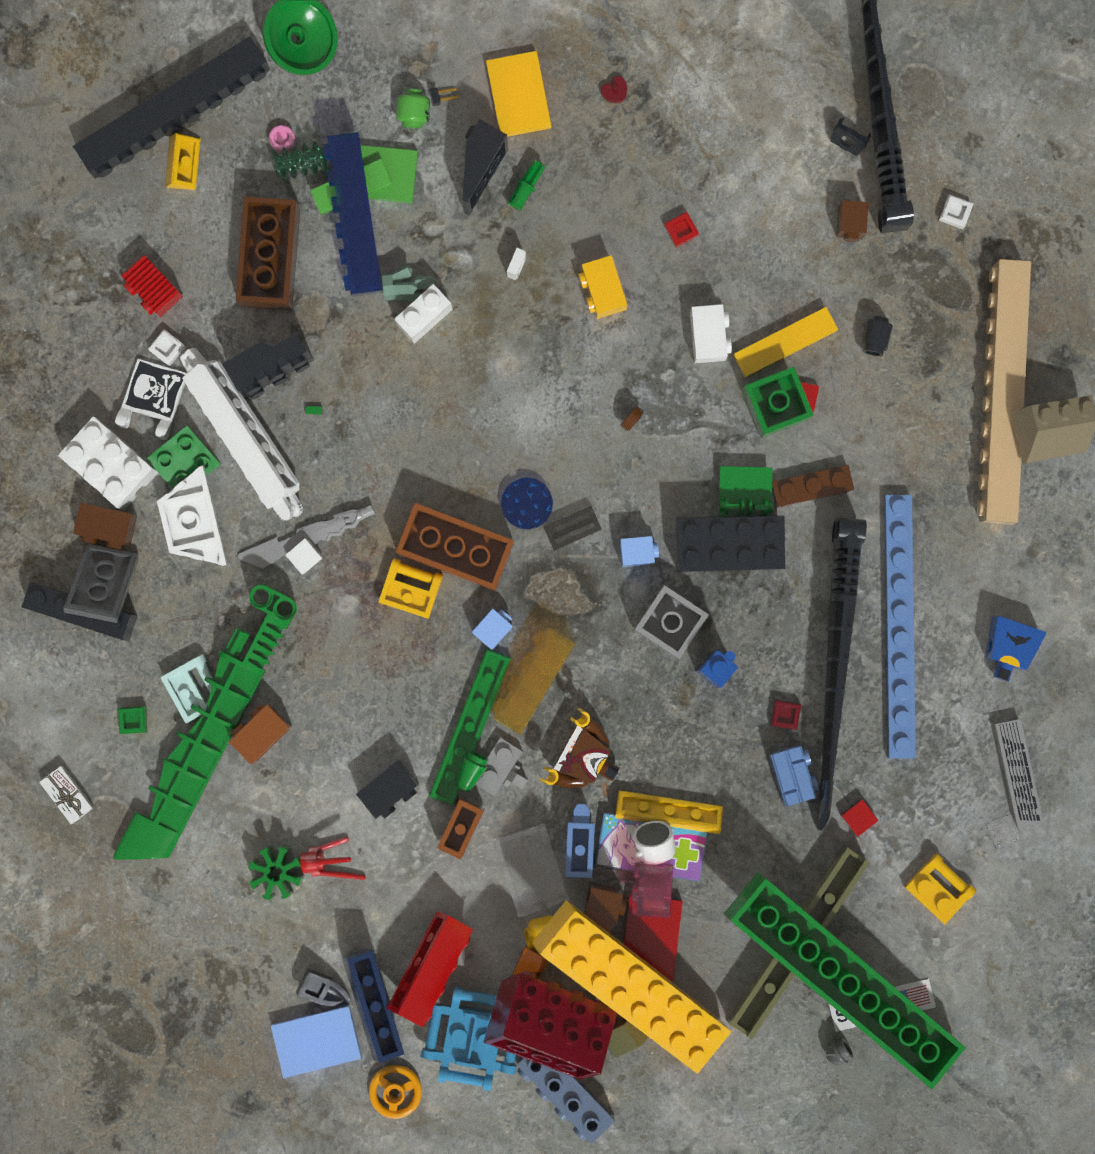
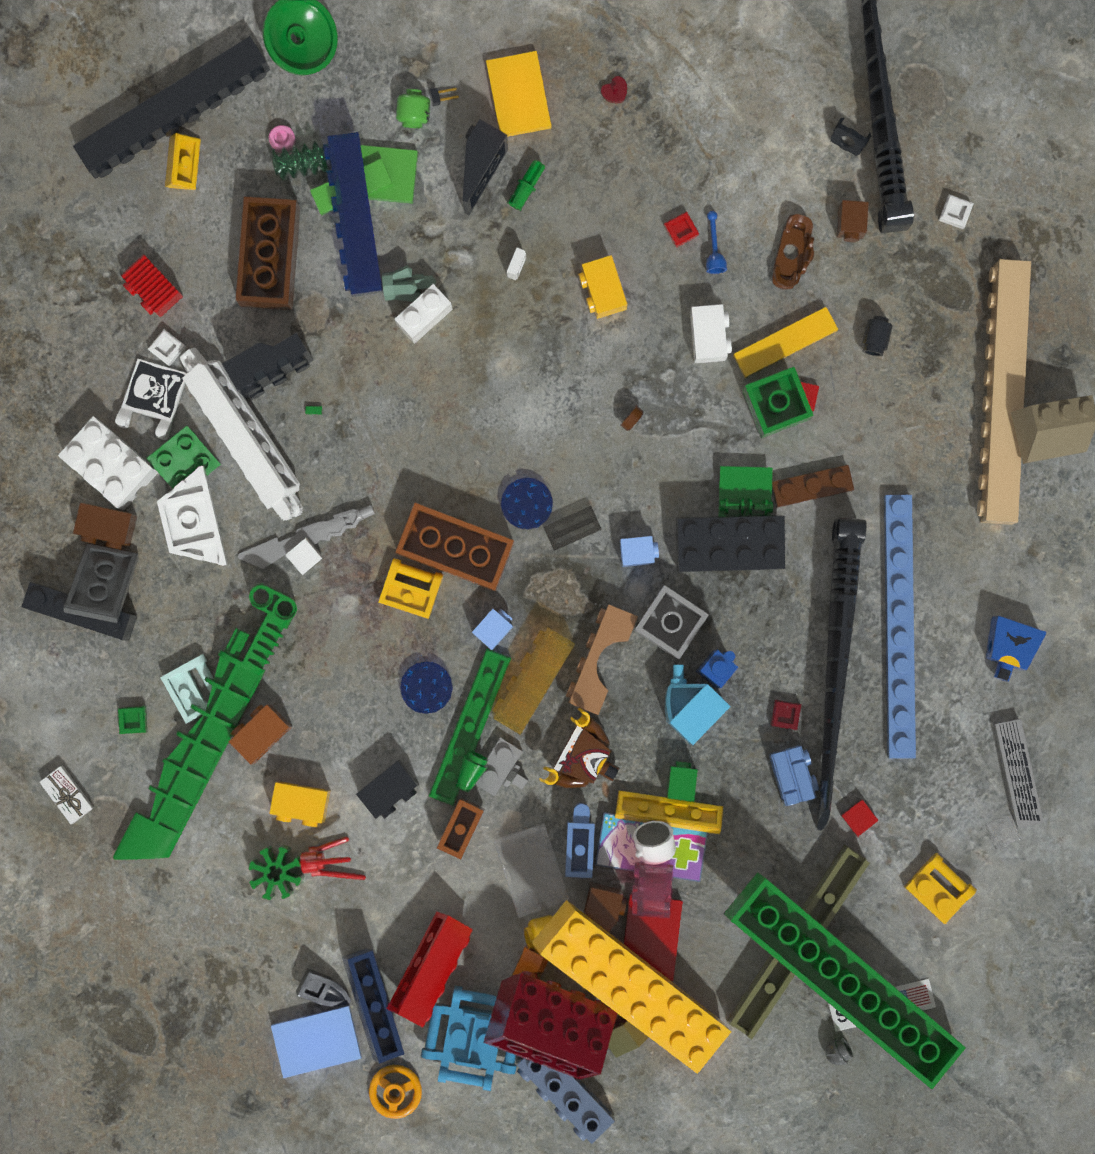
(299, 803): none -> yellow brick
(426, 687): none -> clear blue tile
(614, 627): none -> medium nougat arch
(682, 781): none -> green brick
(692, 707): none -> medium azure piece
(715, 262): none -> blue hinge
(796, 233): none -> reddish brown piece

